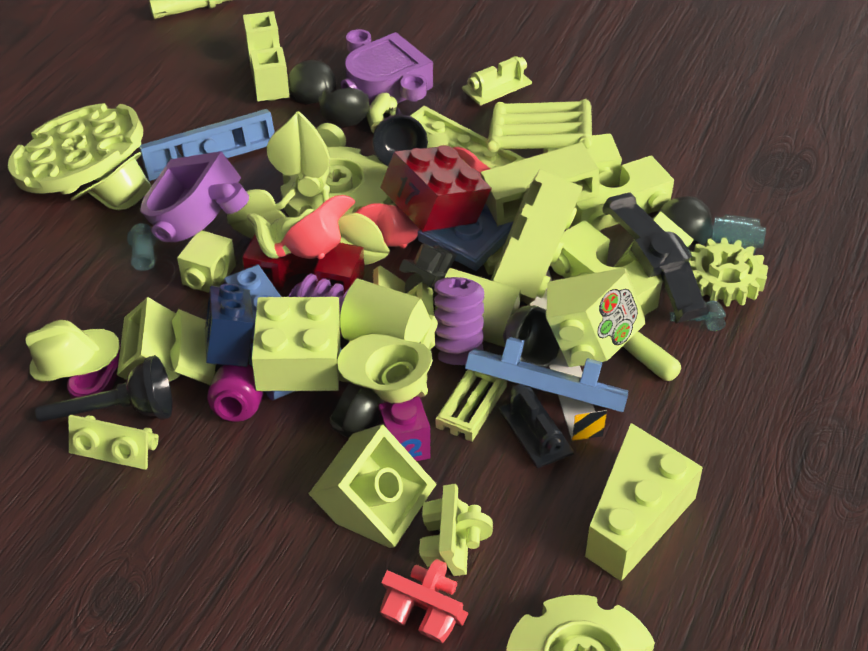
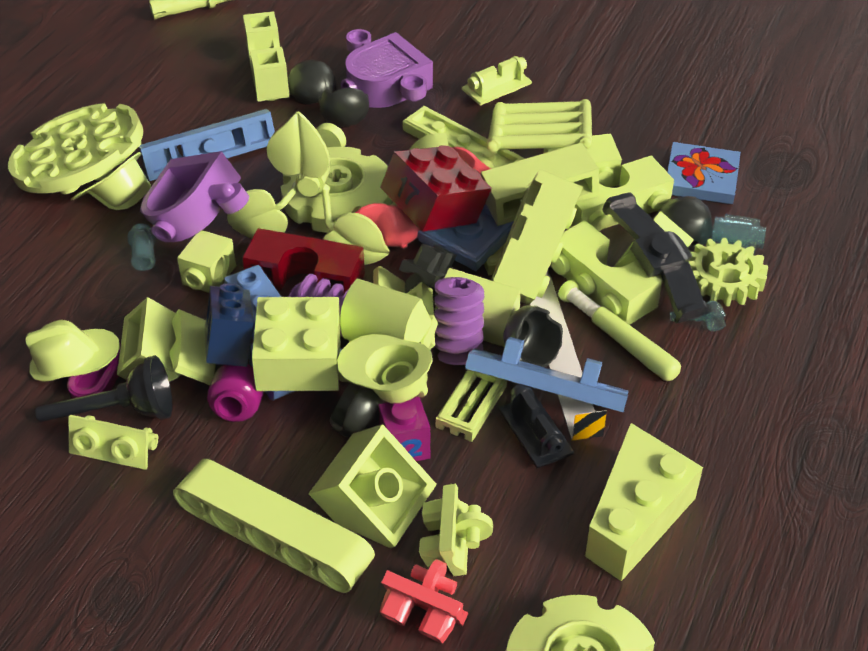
(275, 525): none -> yellowish green beam
(306, 235): coral hair -> none
(381, 104): yellowish green arm -> none
(397, 134): black piece -> none
(593, 314): yellowish green slope -> none
(704, 172): none -> medium blue tile

